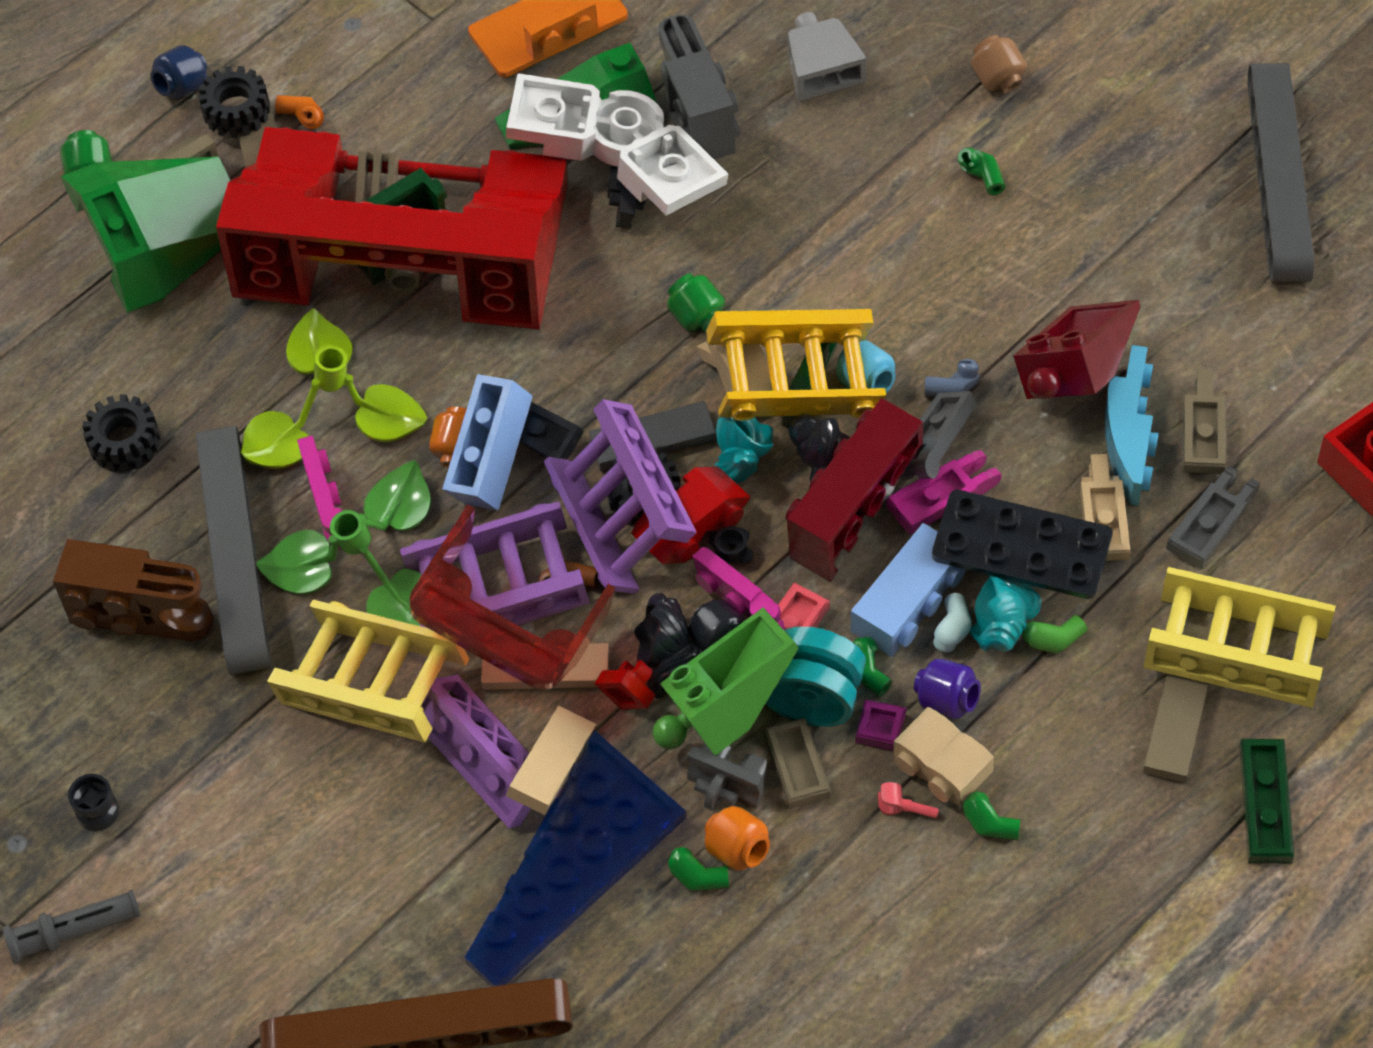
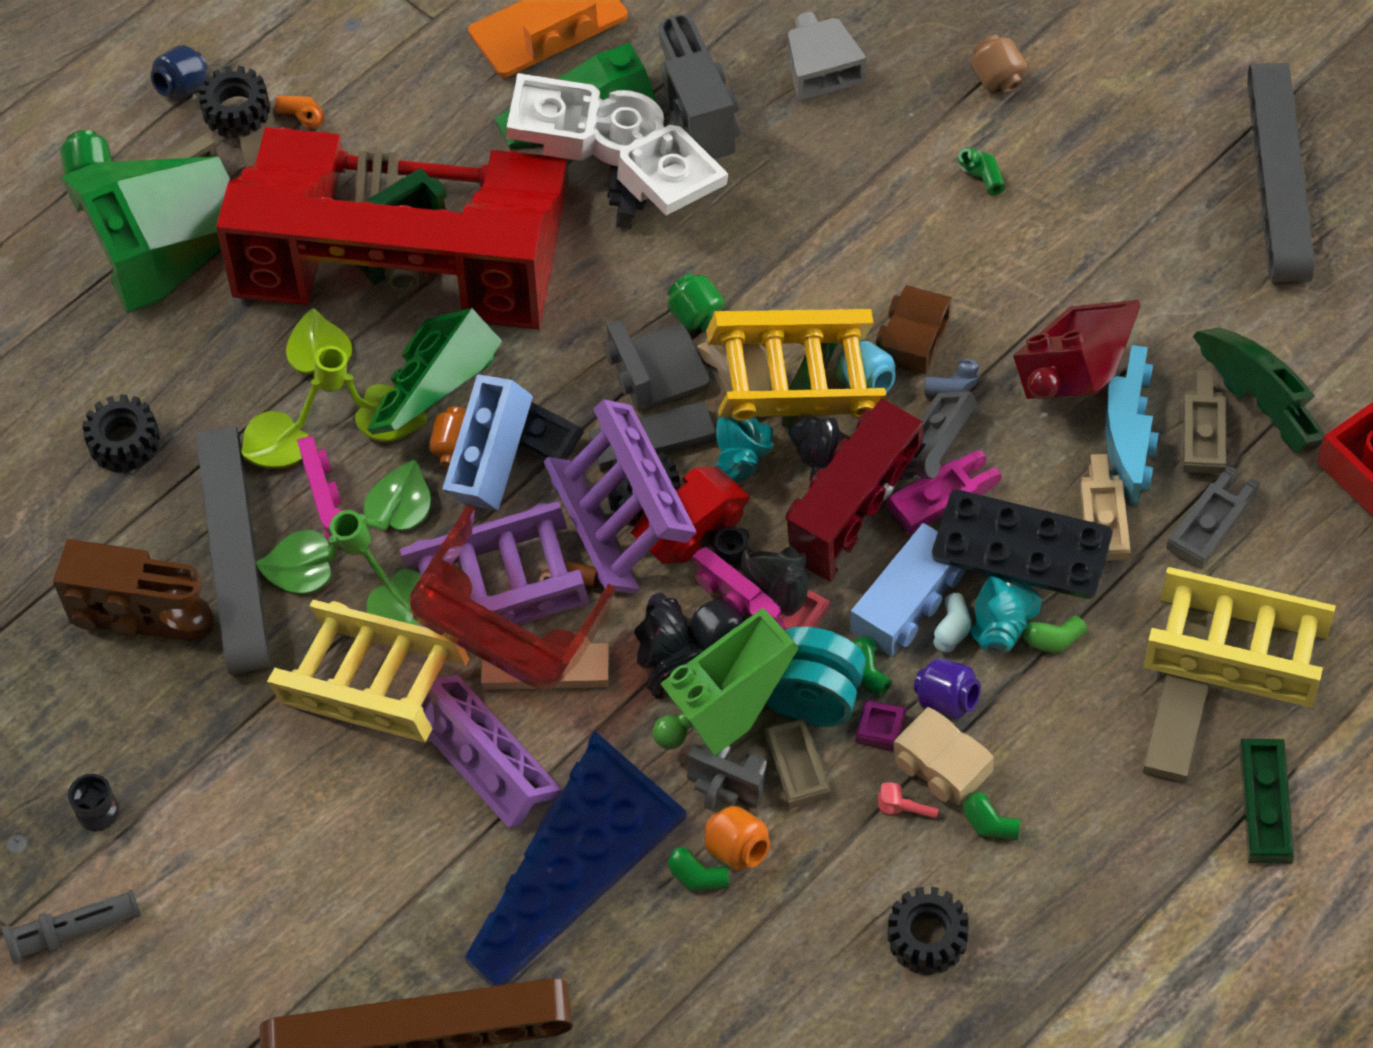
(438, 360): none -> green wedge
(551, 760): tan tile -> none
(627, 685): red tile -> none
(655, 365): none -> dark grey bracket
(778, 576): none -> pearl dark grey hair
(915, 328): none -> reddish brown brick
(929, 906): none -> black tyre
(1257, 372): none -> dark green slope

